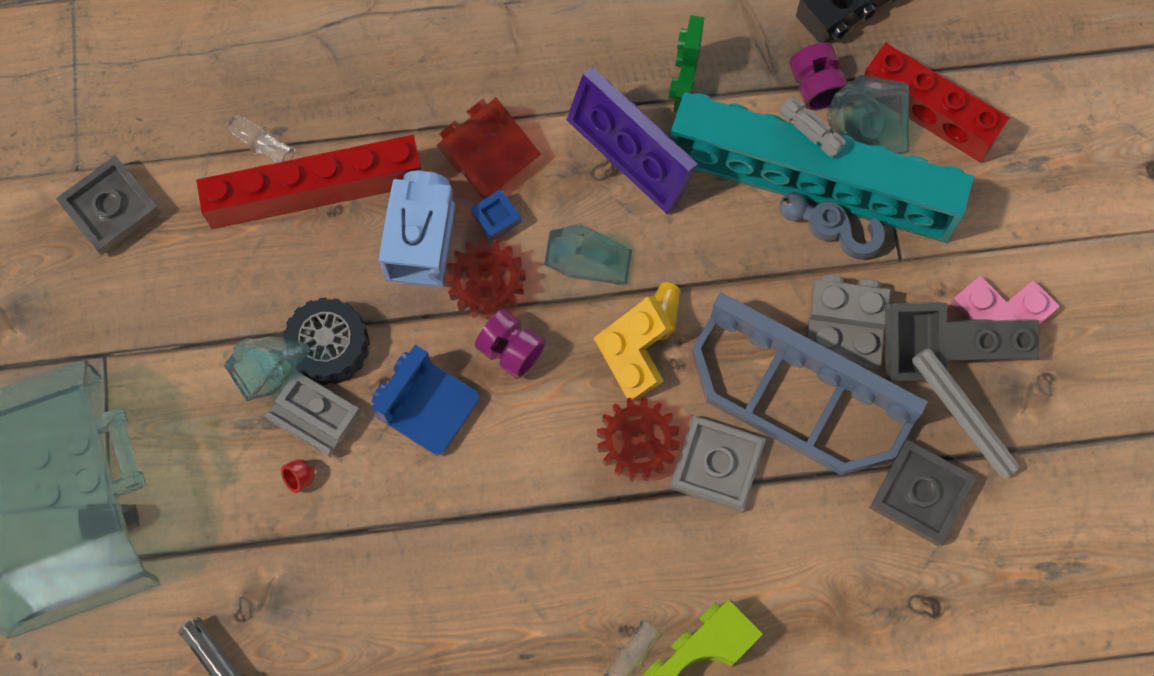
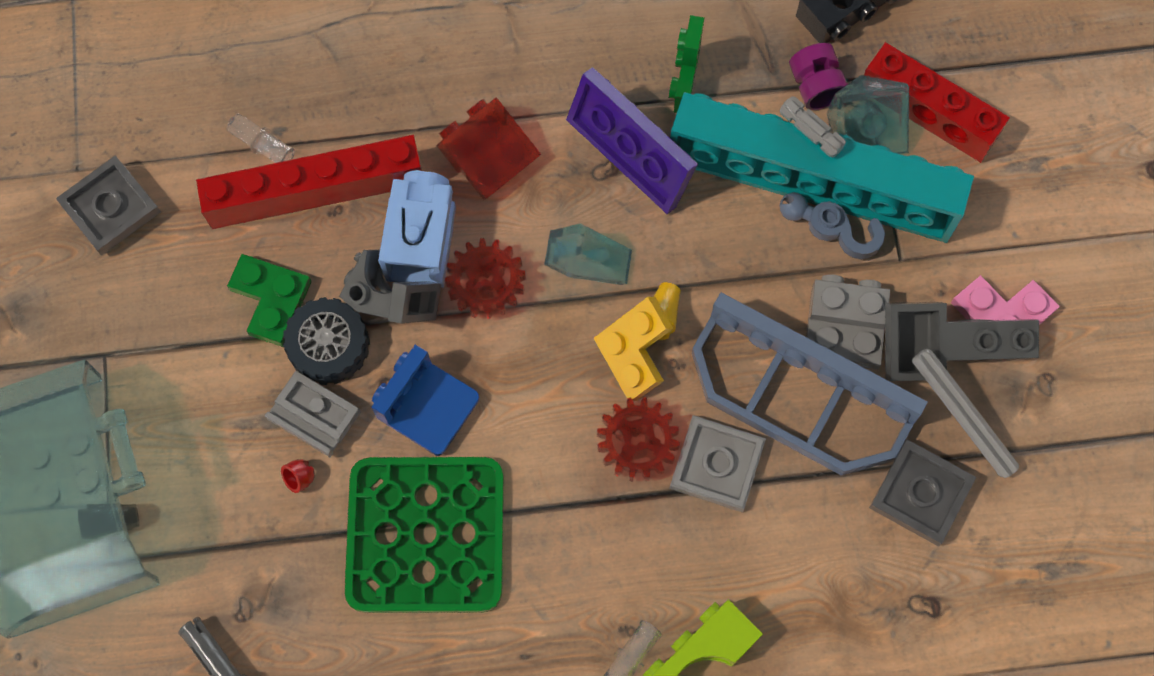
(264, 364): clear light blue slope -> none
(278, 293): none -> green plate
(403, 304): none -> dark grey tile
(454, 563): none -> green piece
(496, 215): blue plate -> none
(517, 354): magenta wheel -> none

